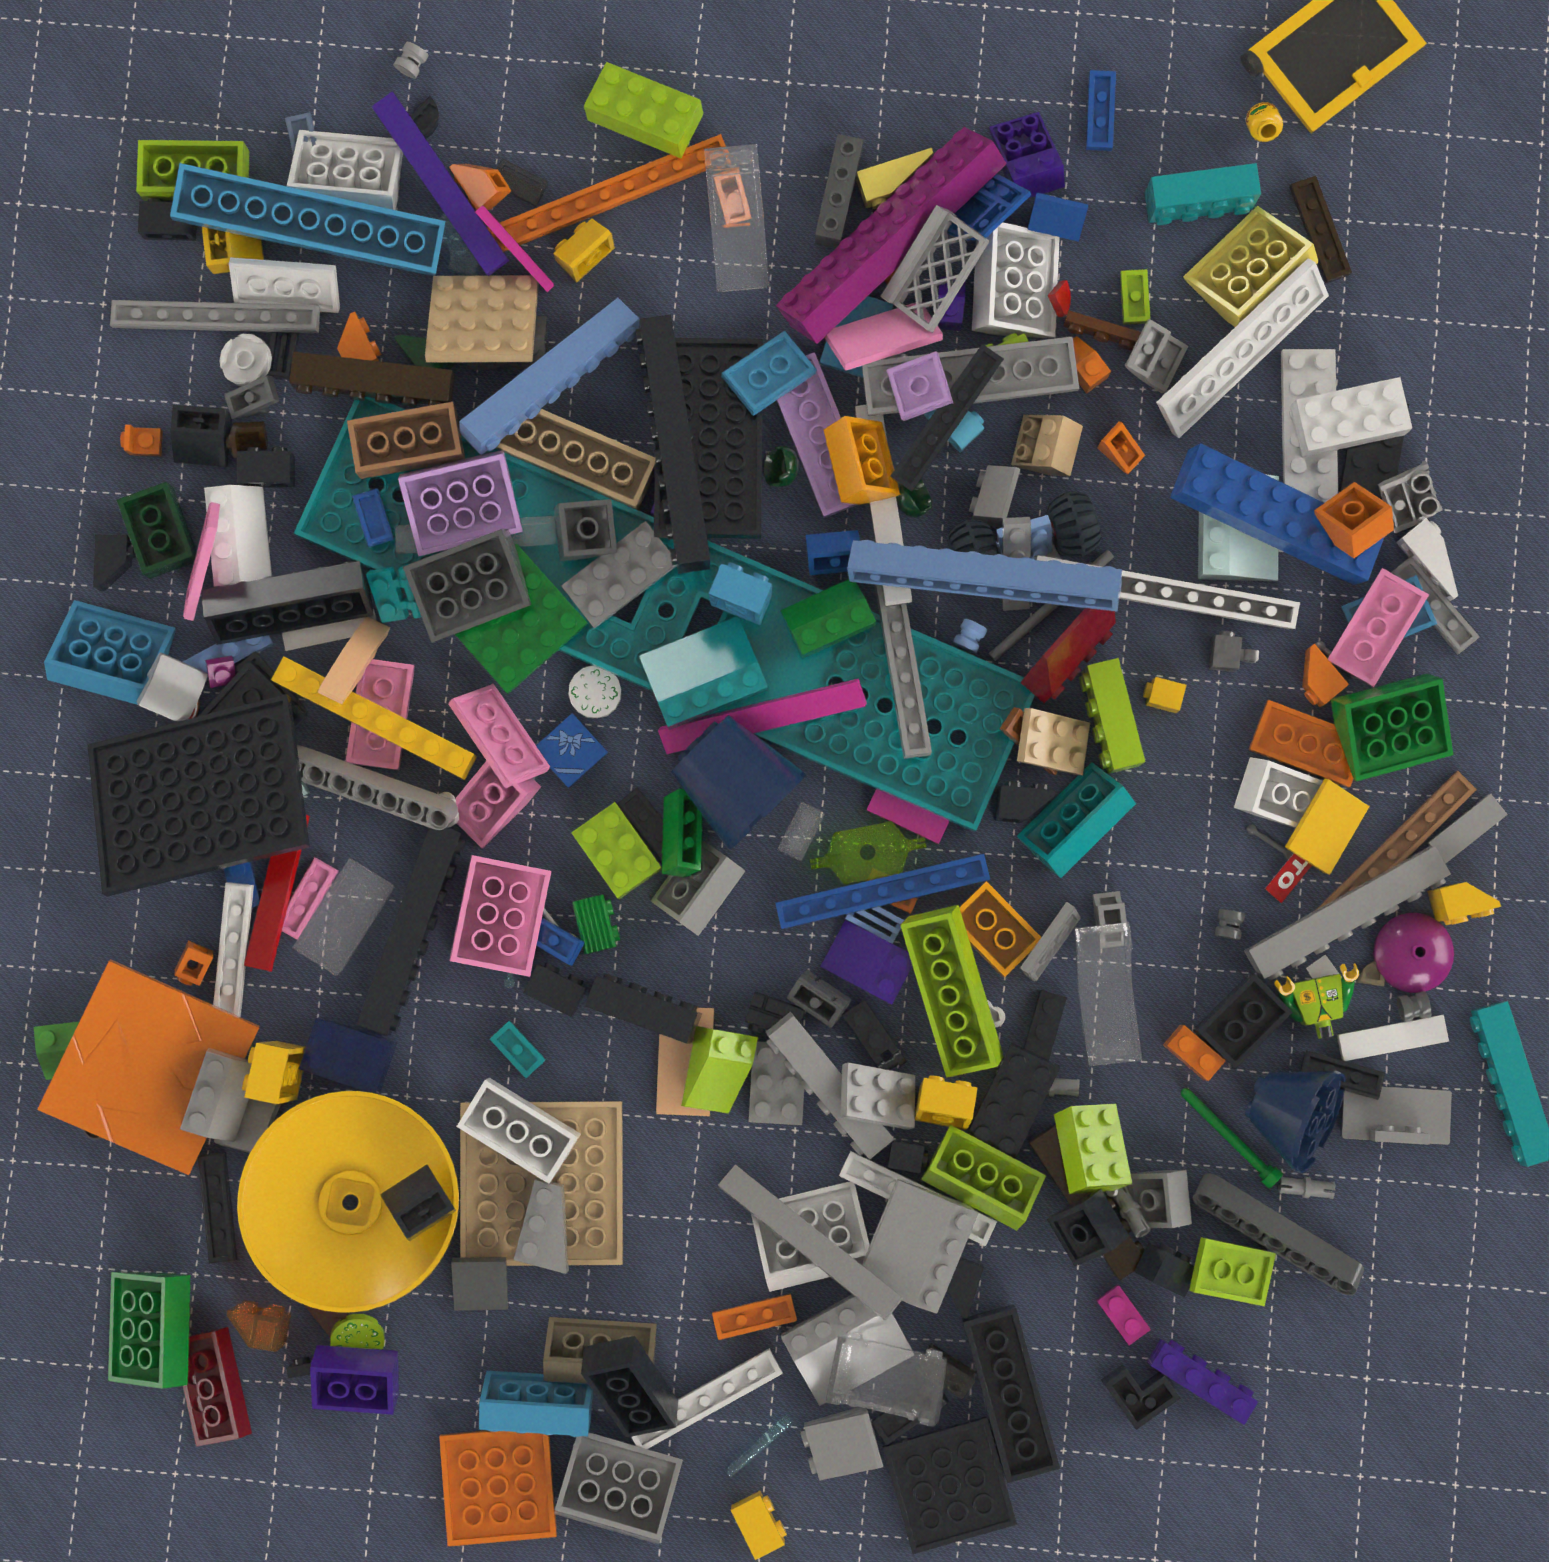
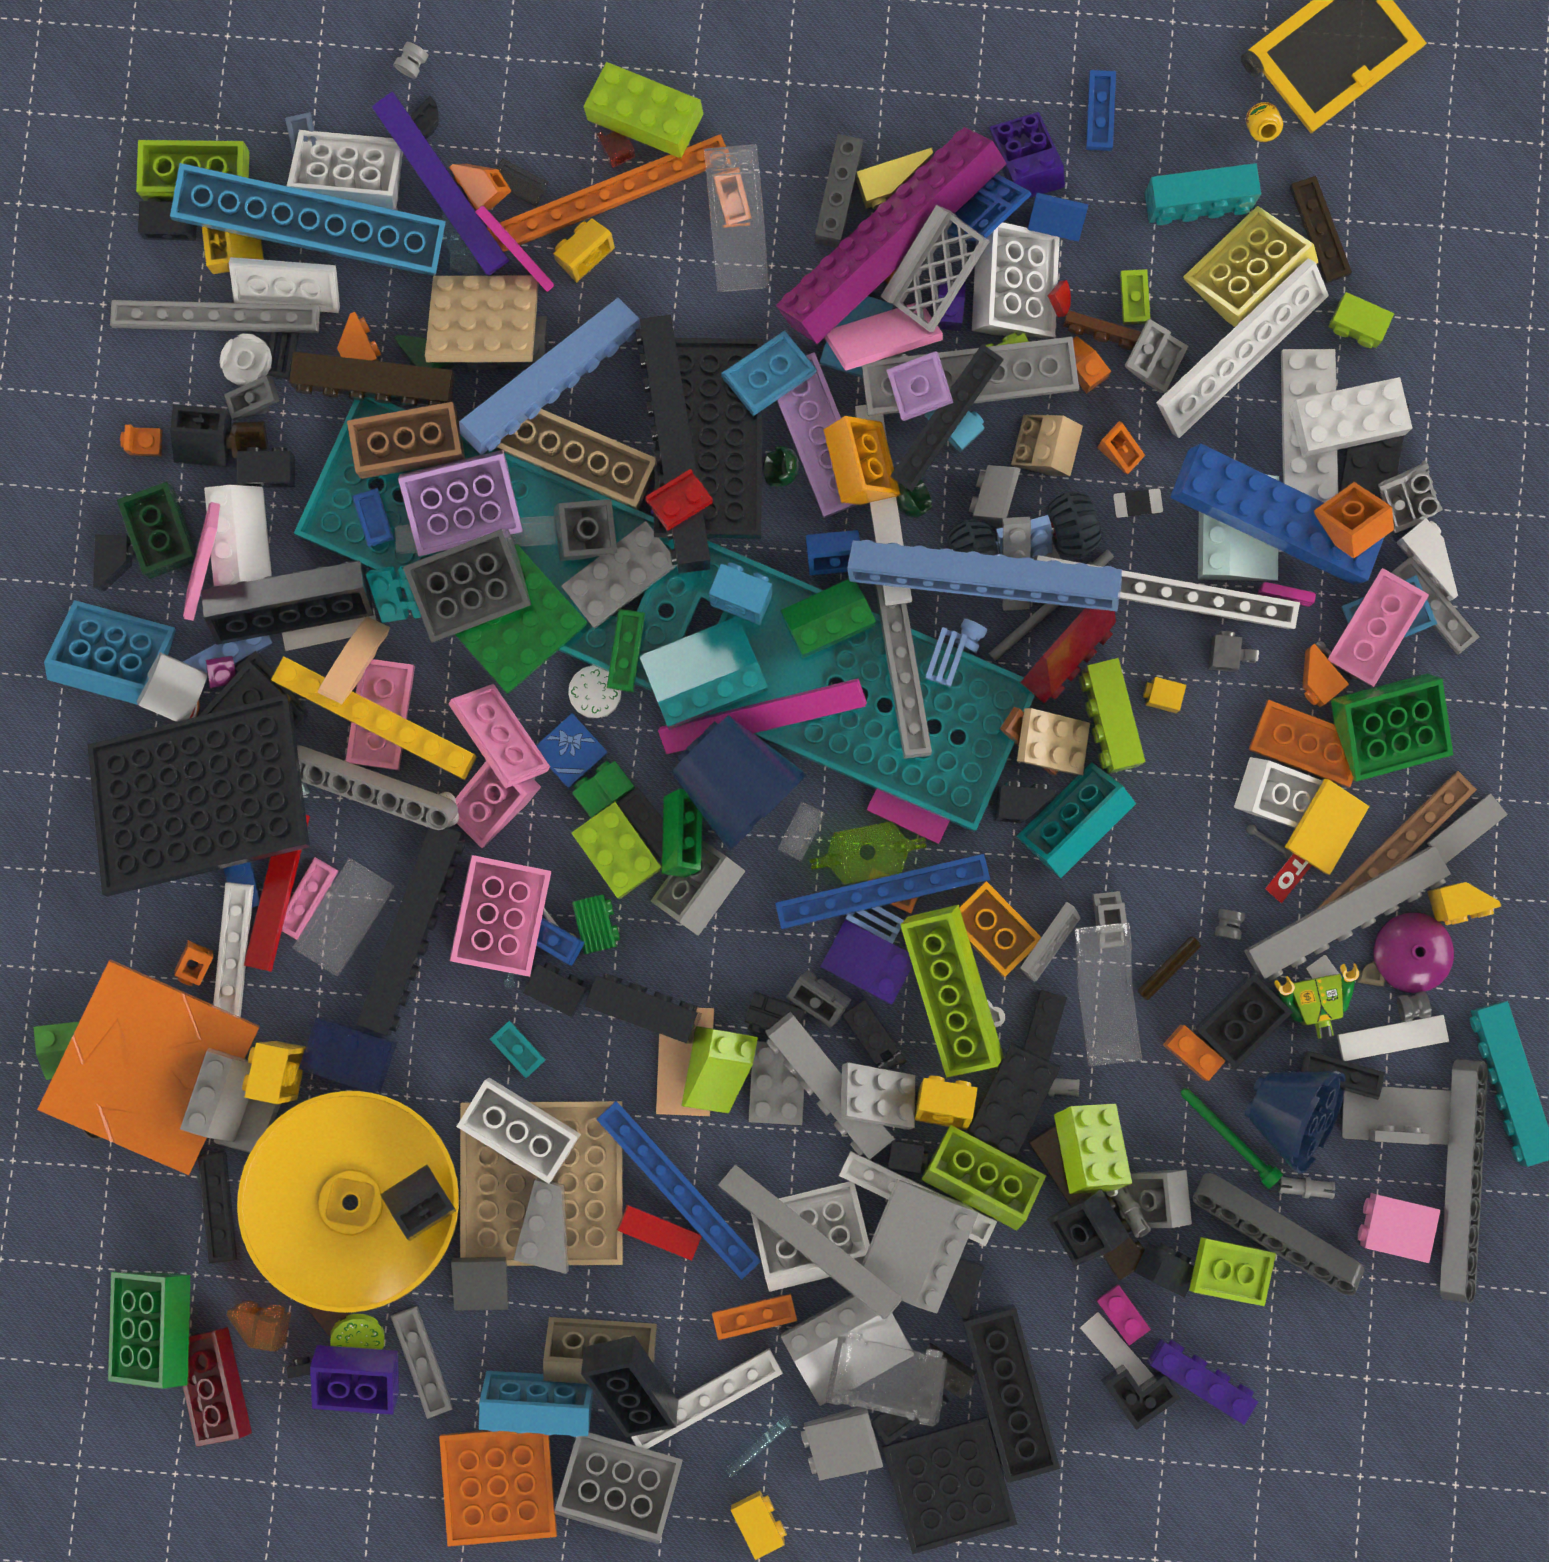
(422, 1362): none -> light grey tile
(603, 789): none -> green brick
(616, 148): none -> clear red panel
(626, 650): none -> green tile
(659, 1232): none -> red tile
(678, 1190): none -> blue plate
(679, 499): none -> red plate
(953, 635): none -> light blue tile
(1115, 1348): none -> white sticker
(1138, 503): none -> sticker
(1169, 968): none -> dark brown axle
(1305, 598): none -> dark pink tile
(1360, 320): none -> lime brick
(1398, 1227): none -> bright pink brick
(1463, 1180): none -> dark grey beam

